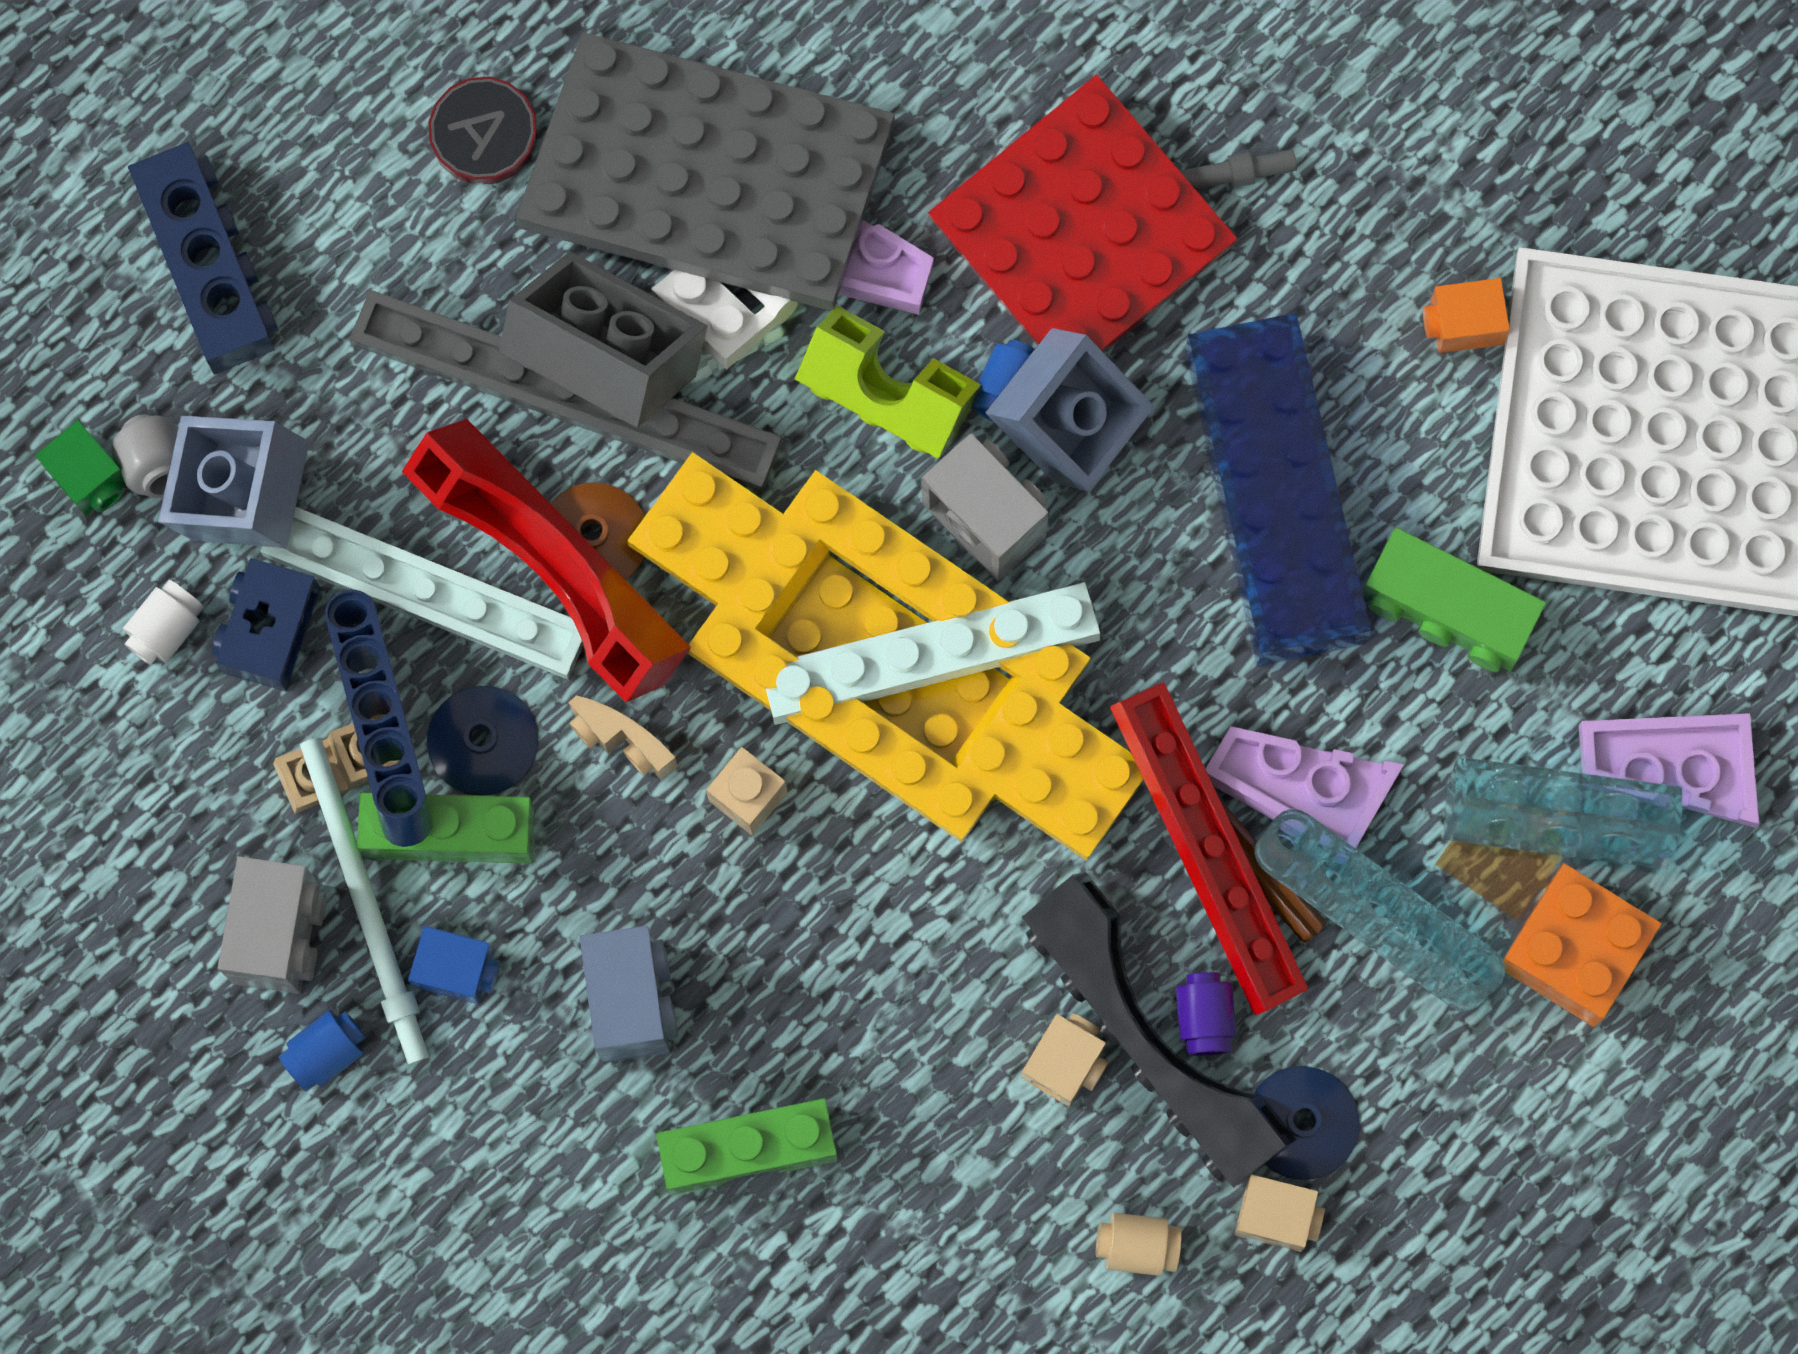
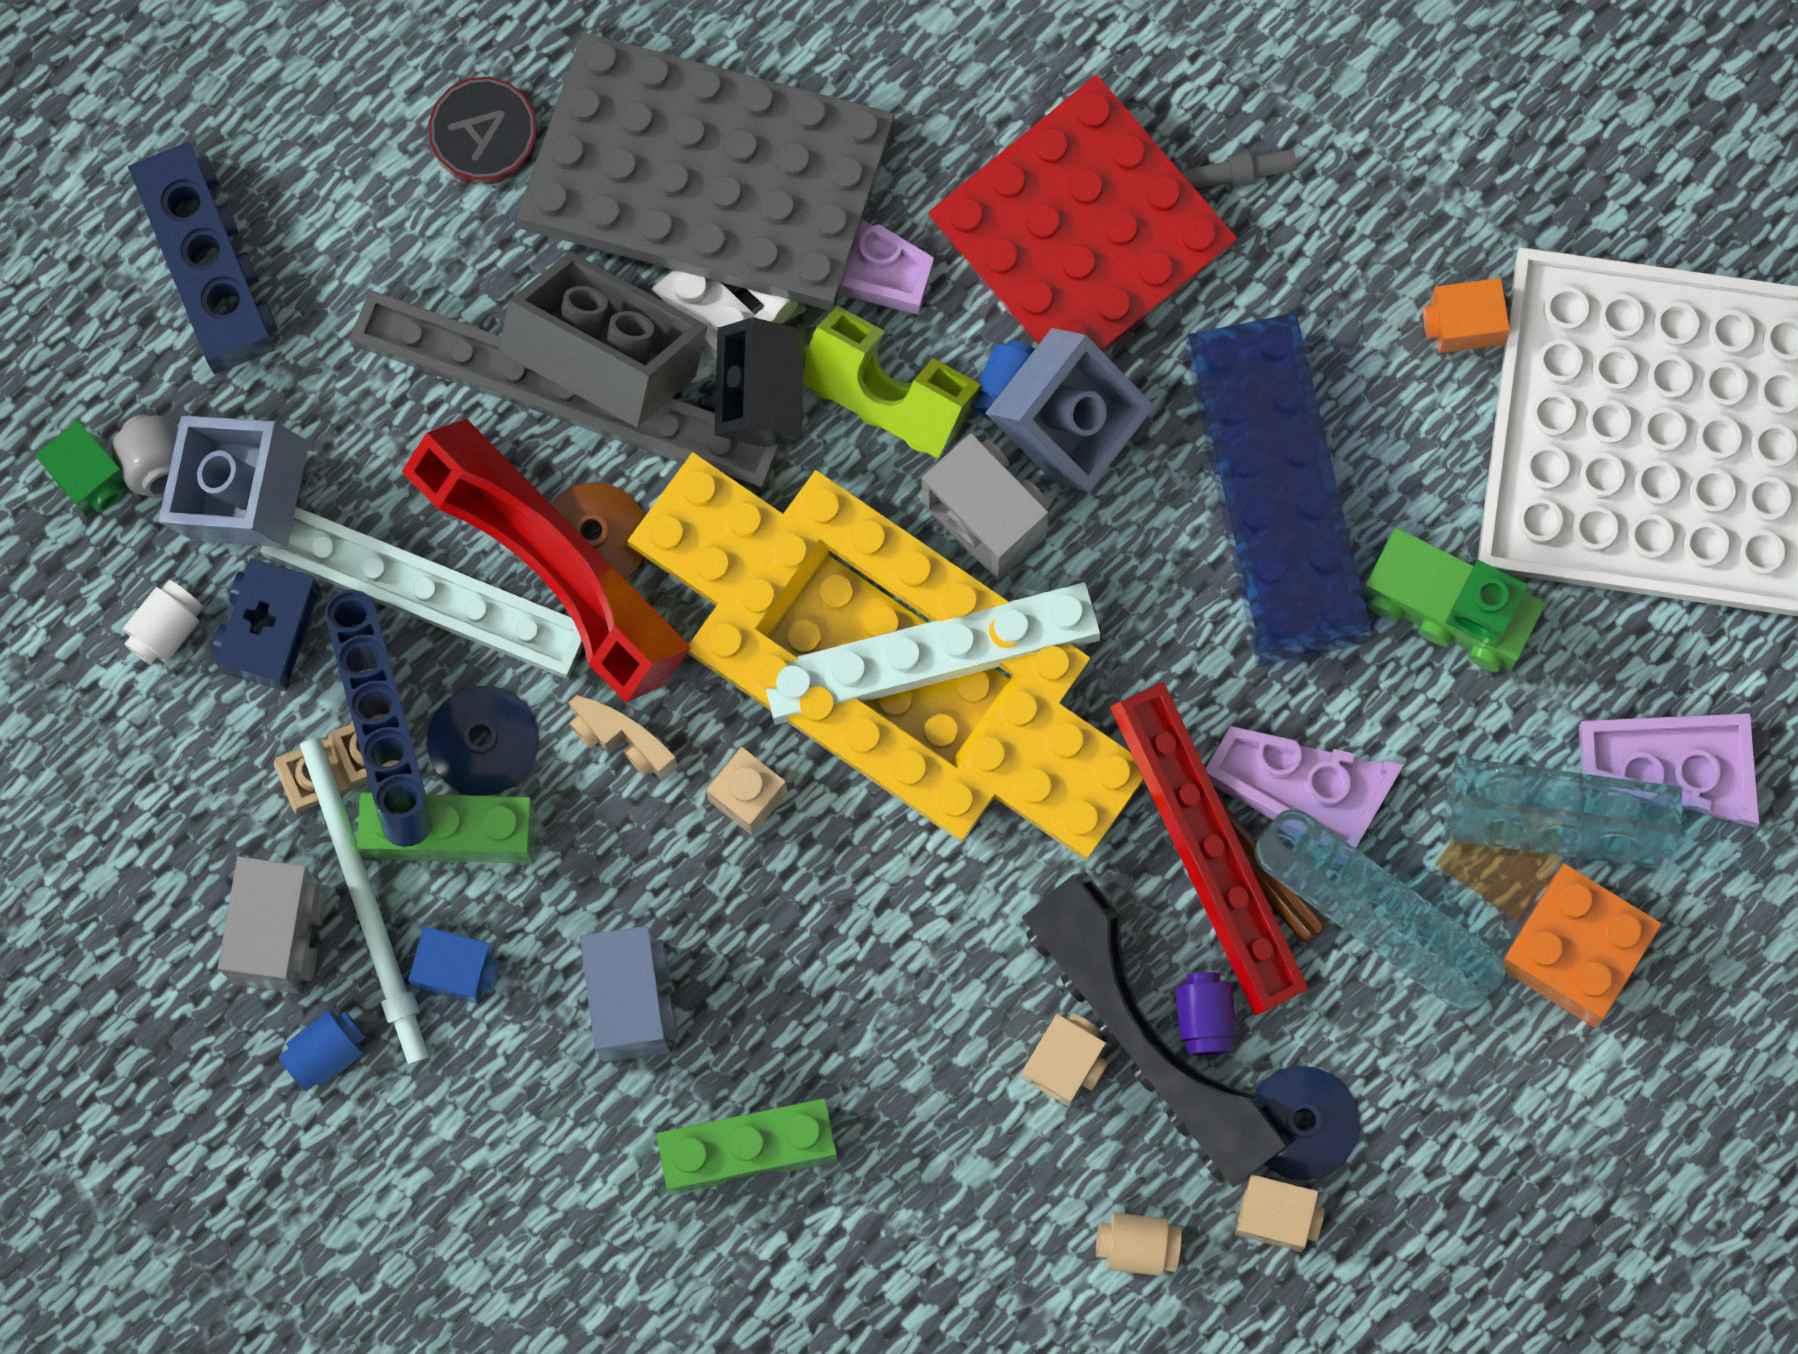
(757, 383): none -> black brick
(1486, 604): none -> green brick

